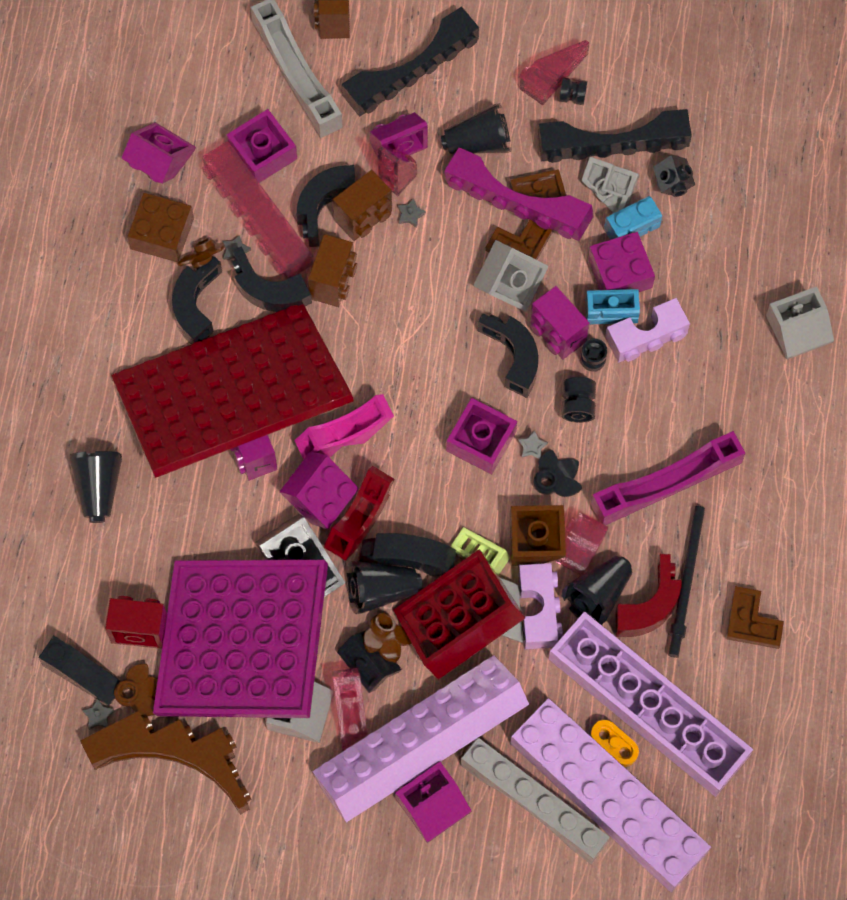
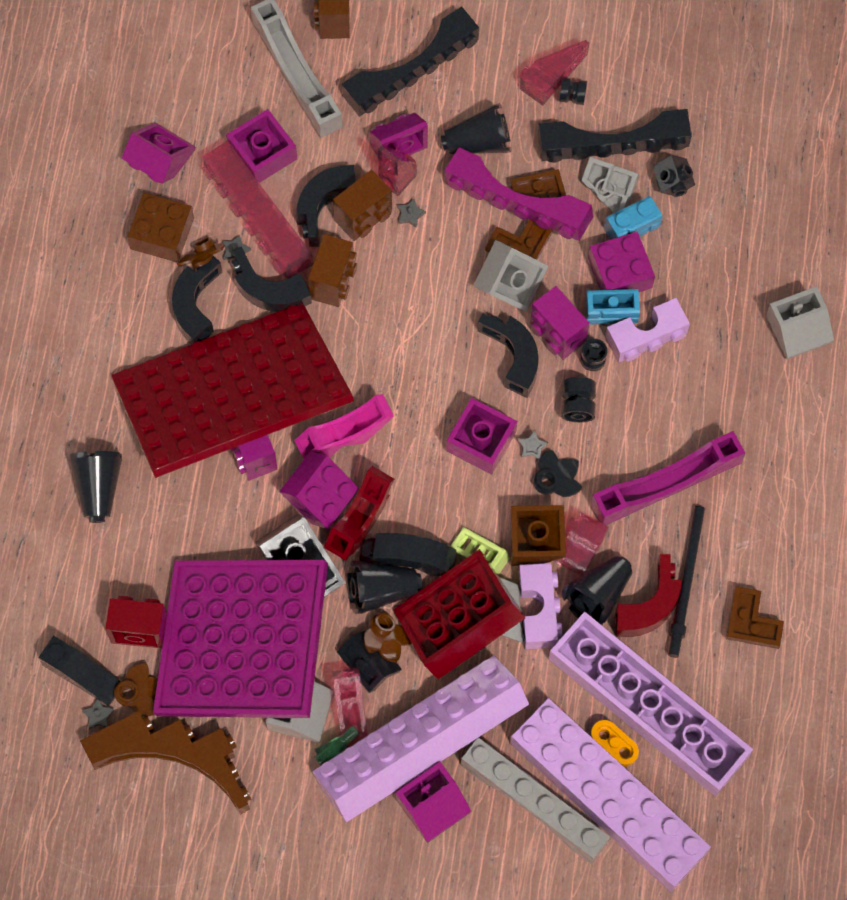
(335, 746): none -> clear green cone

